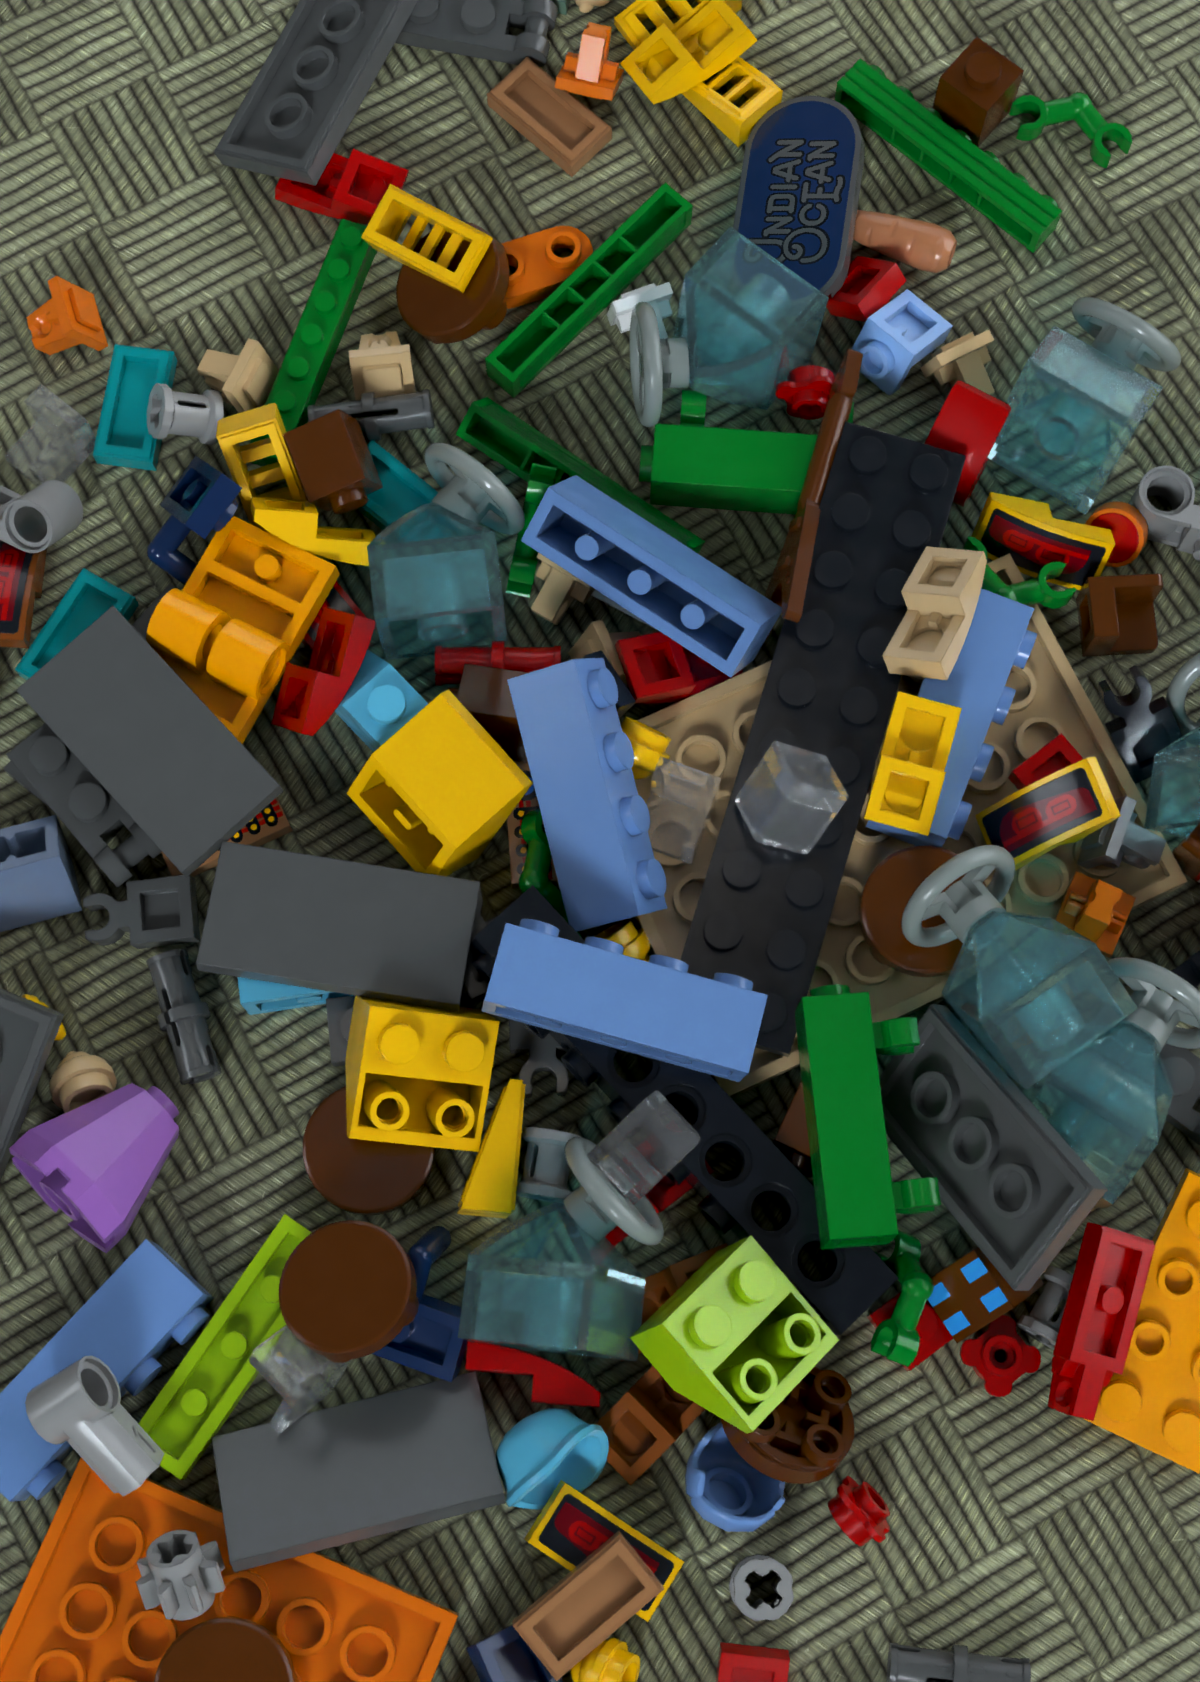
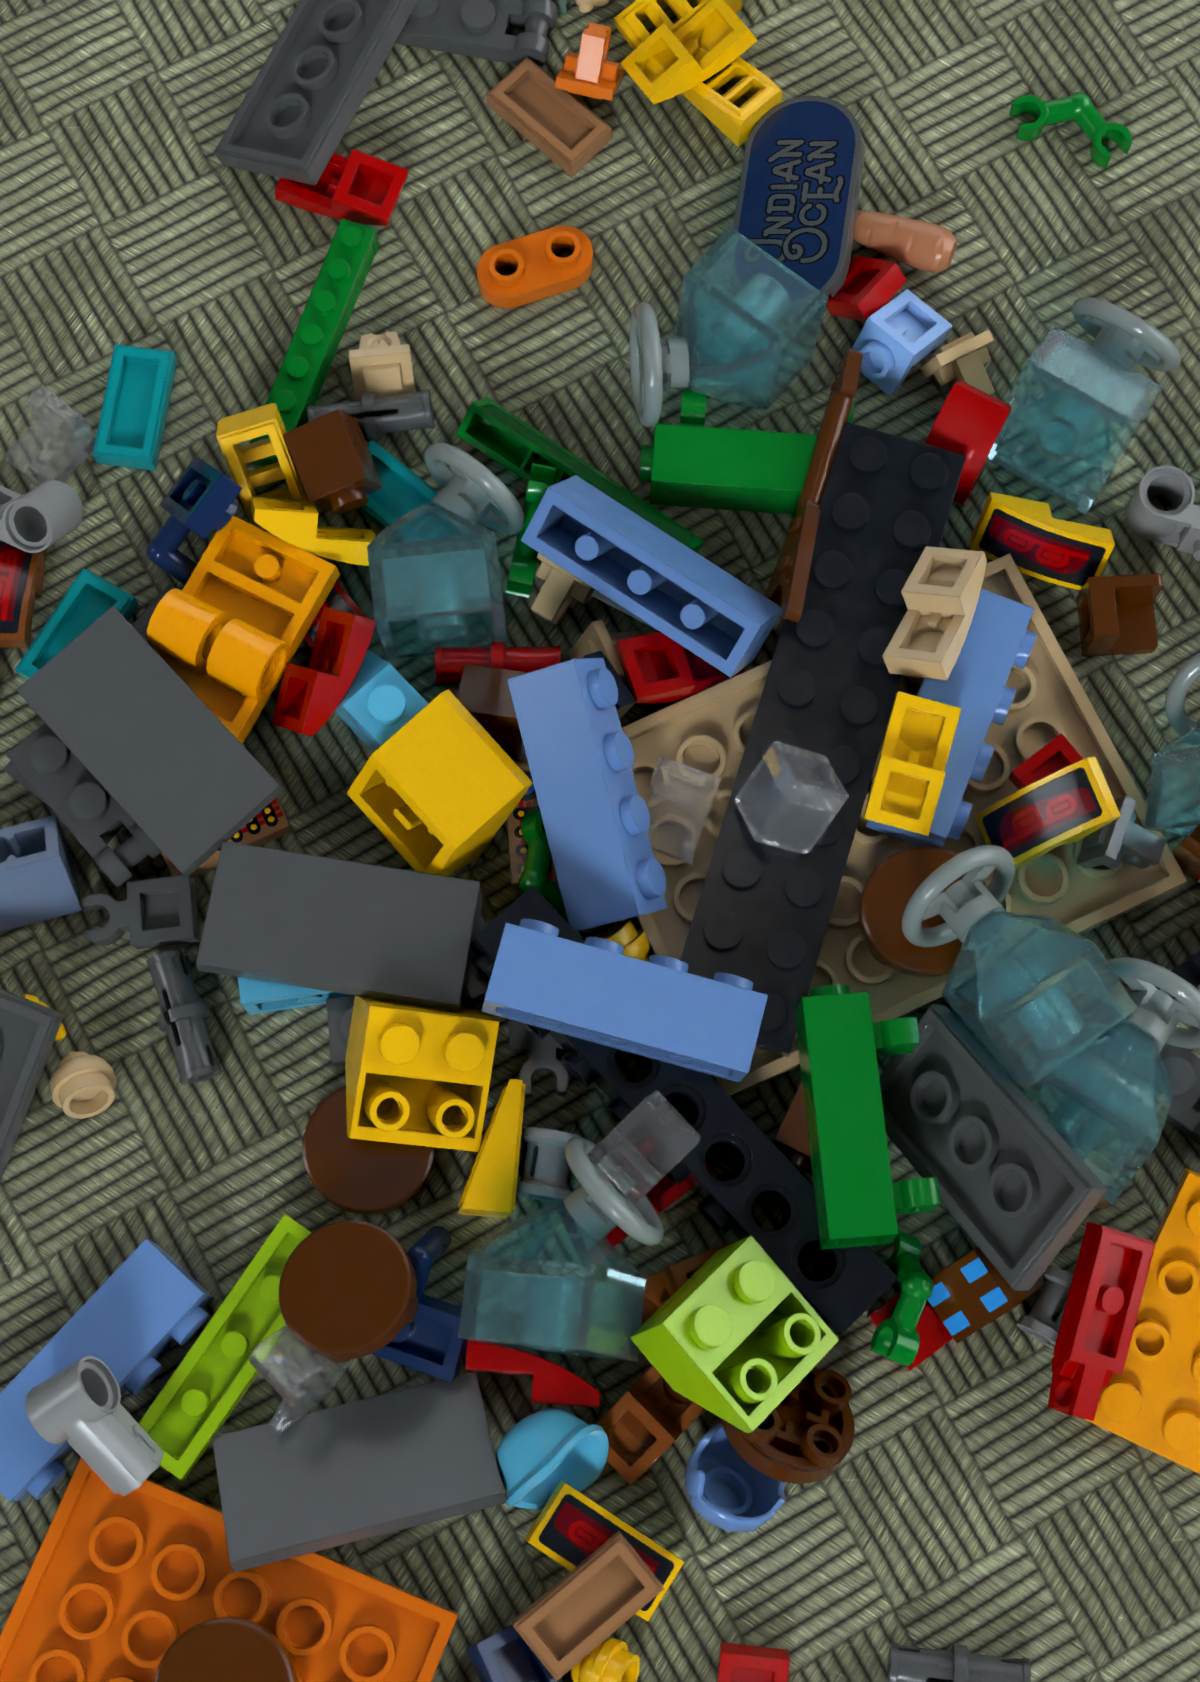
(66, 319): orange brick -> none
(100, 1160): medium lavender cone -> none
(180, 1575): light grey gear -> none
(184, 413): light grey bush -> none
(242, 378): tan brick -> none
(390, 221): yellow slope -> none
(448, 314): reddish brown tile -> none
(589, 290): green piece -> none
(647, 746): yellow plate -> none
(656, 296): white brick -> none
(781, 1585): light grey bush -> none
(806, 391): red plate -> none
(860, 1512): red plate -> none
(948, 155): green piece -> none
(977, 90): reddish brown brick -> none
(1019, 1356): red plate -> none
(1028, 591): green arm -> none
(1095, 911): orange brick -> none
(1127, 528): tile -> none
(1141, 725): black plate -> none

